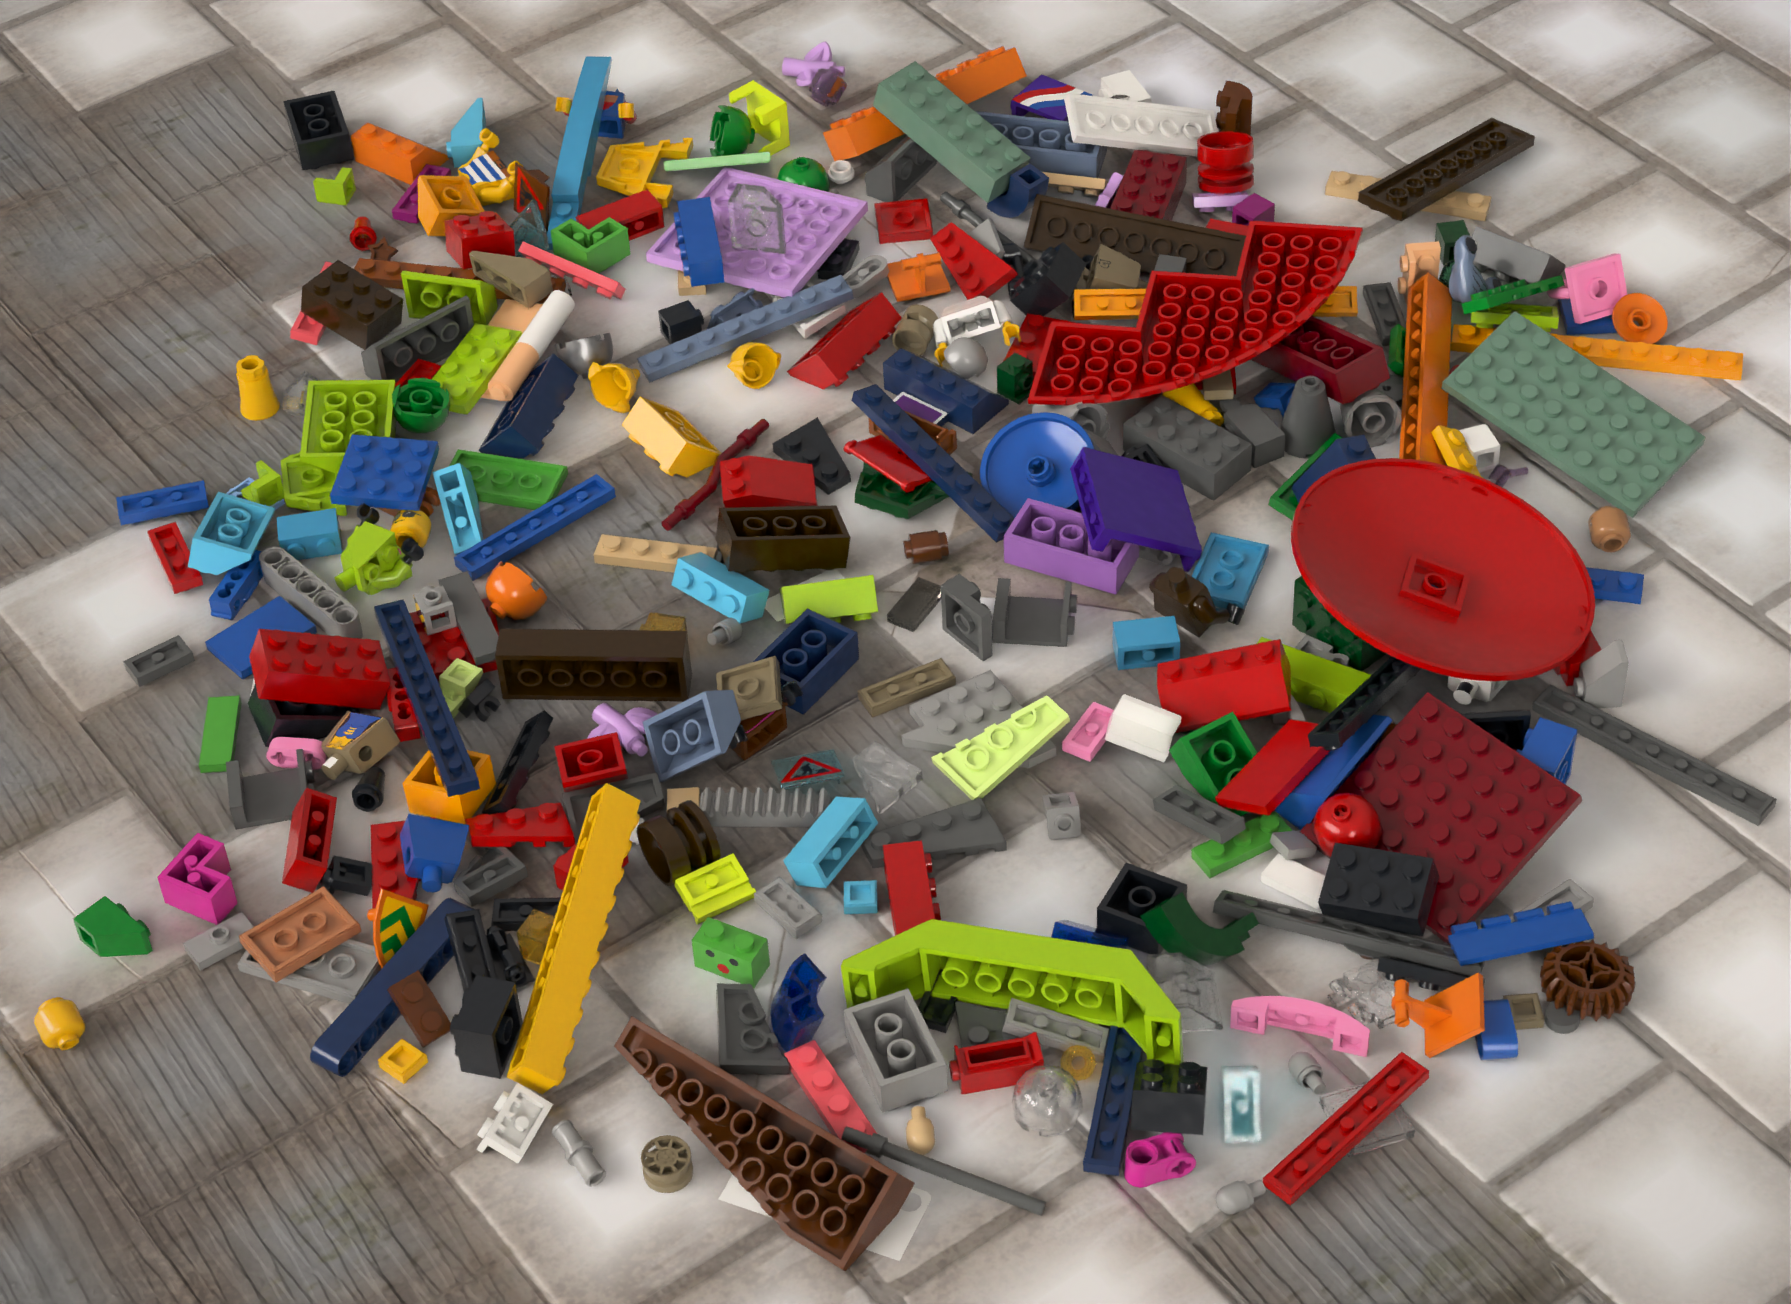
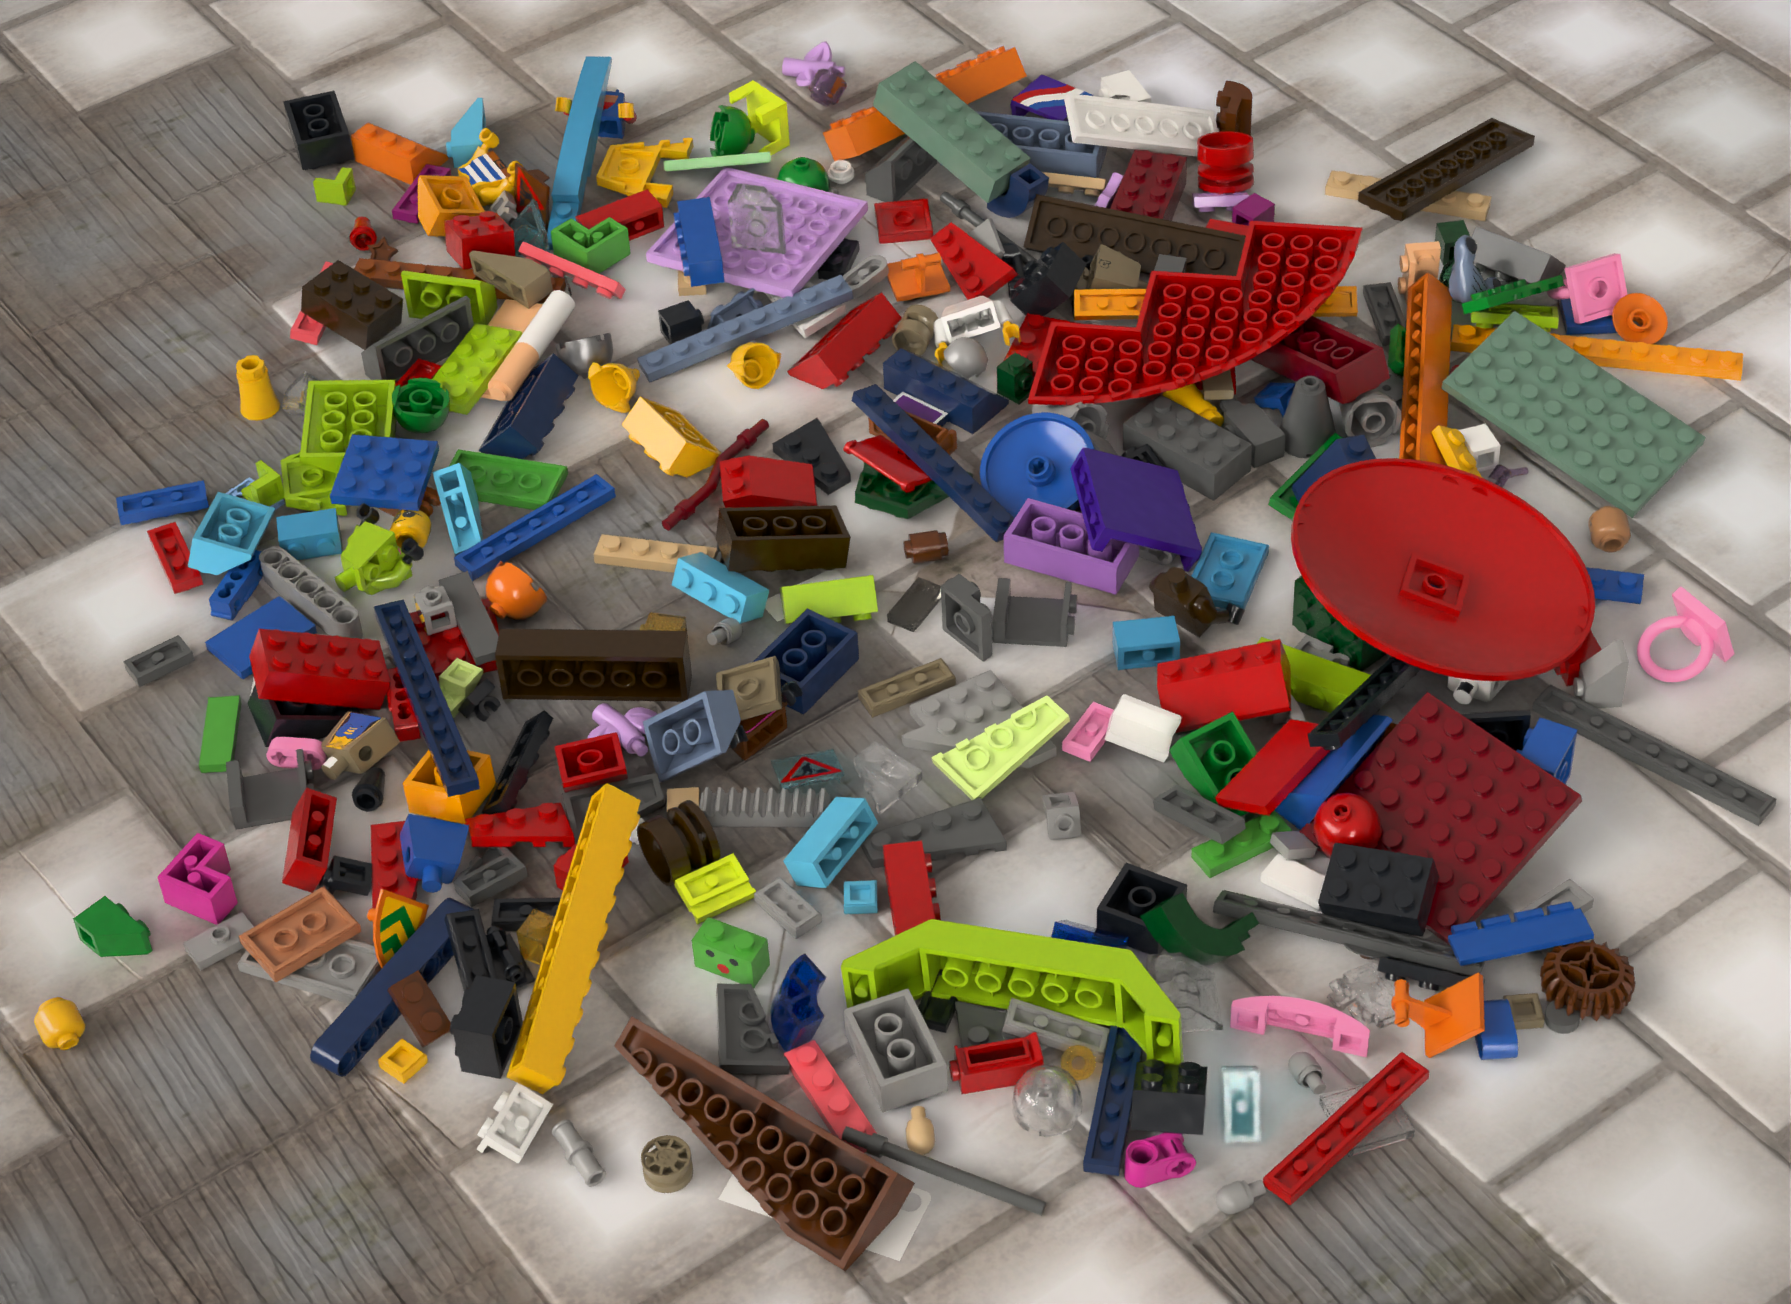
(505, 206): none -> light grey plate
(1699, 626): none -> bright pink tile

